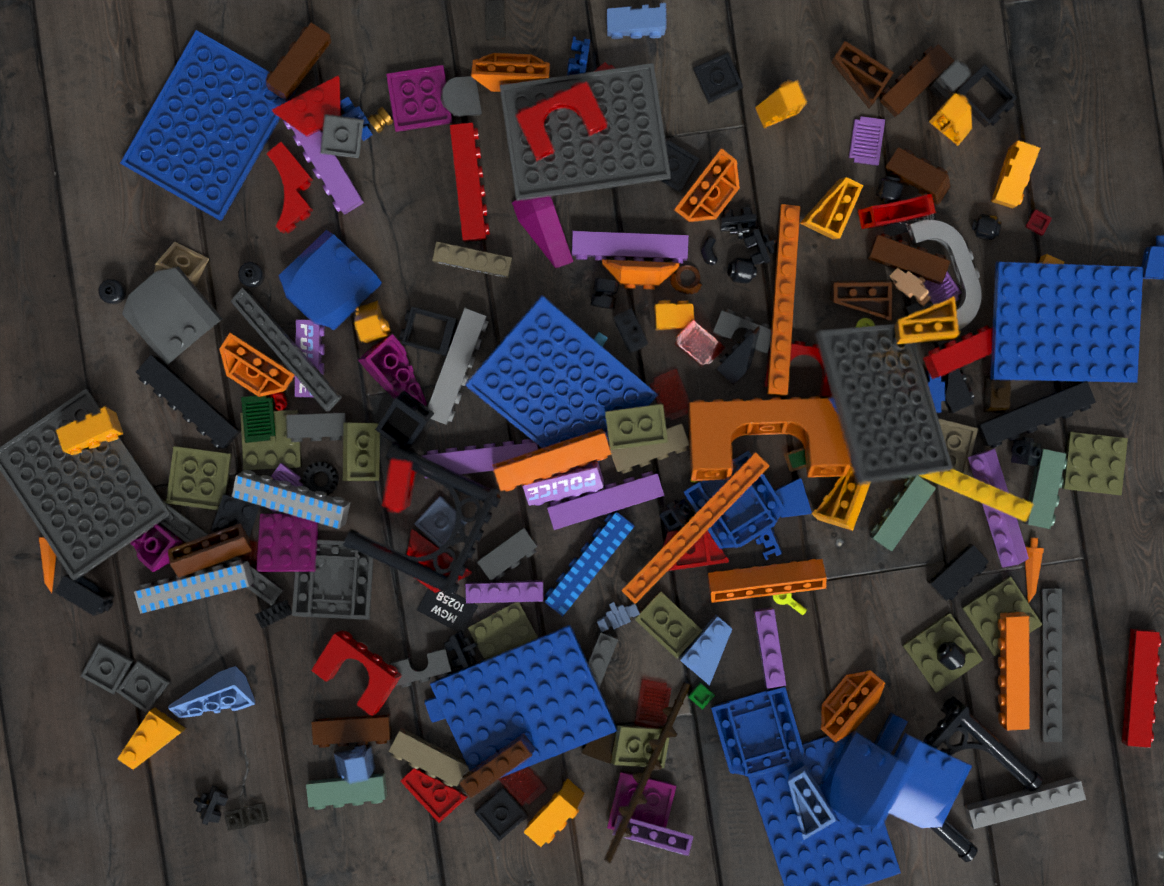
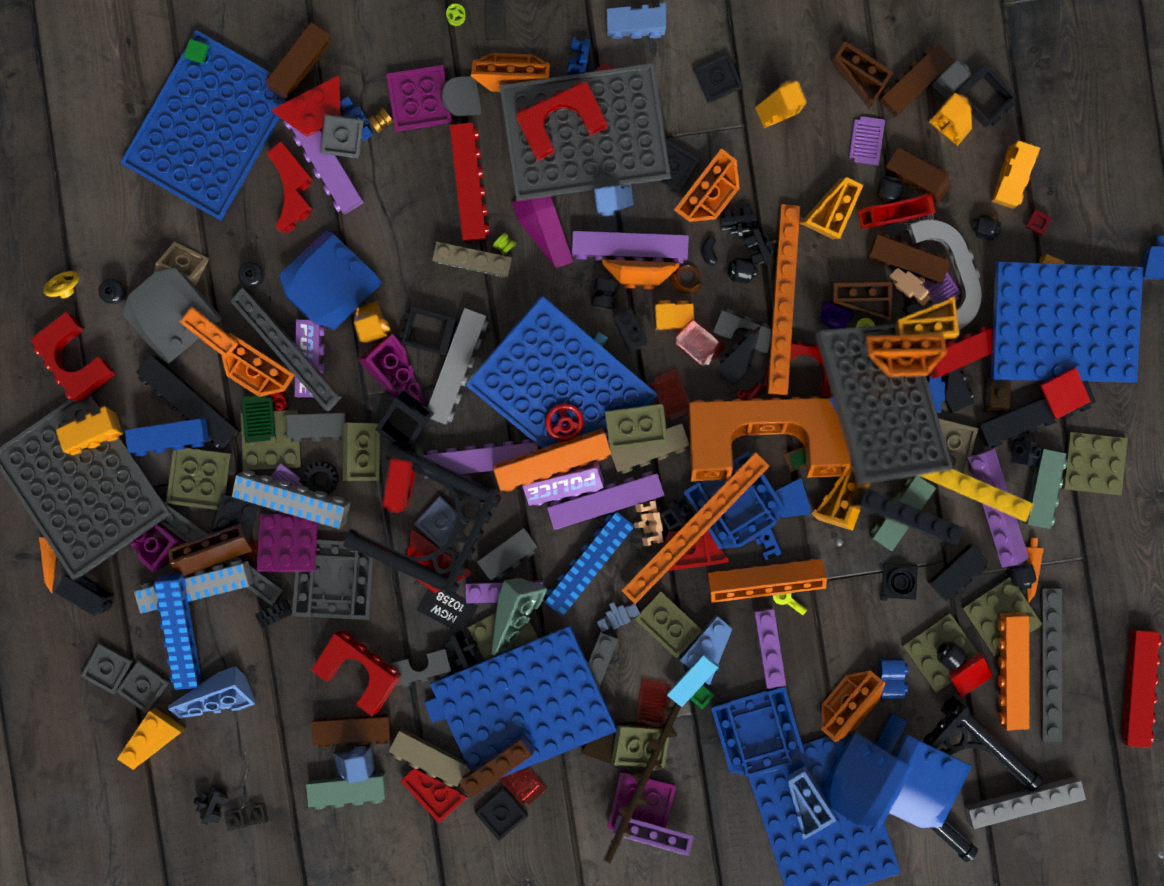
(50, 345): none -> red arch
(63, 288): none -> yellow piece
(167, 436): none -> blue wedge
(178, 631): none -> blue brick
(196, 51): none -> green tile
(209, 332): none -> orange tile
(454, 11): none -> lime wheel
(504, 244): none -> lime wheel
(514, 606): none -> sand green wedge
(555, 814): light orange wedge -> none
(564, 428): none -> red piece
(613, 198): none -> medium blue wedge
(654, 523): none -> light nougat piece
(692, 680): none -> medium azure tile
(748, 395): none -> red arm
(835, 315): none -> dark purple piece
(893, 673): none -> blue brick
(894, 510): none -> black arch
(899, 582): none -> black hat
(906, 354): none -> orange wedge
(970, 675): none -> red tile
(1022, 575): none -> black head
(1065, 392): none -> red tile

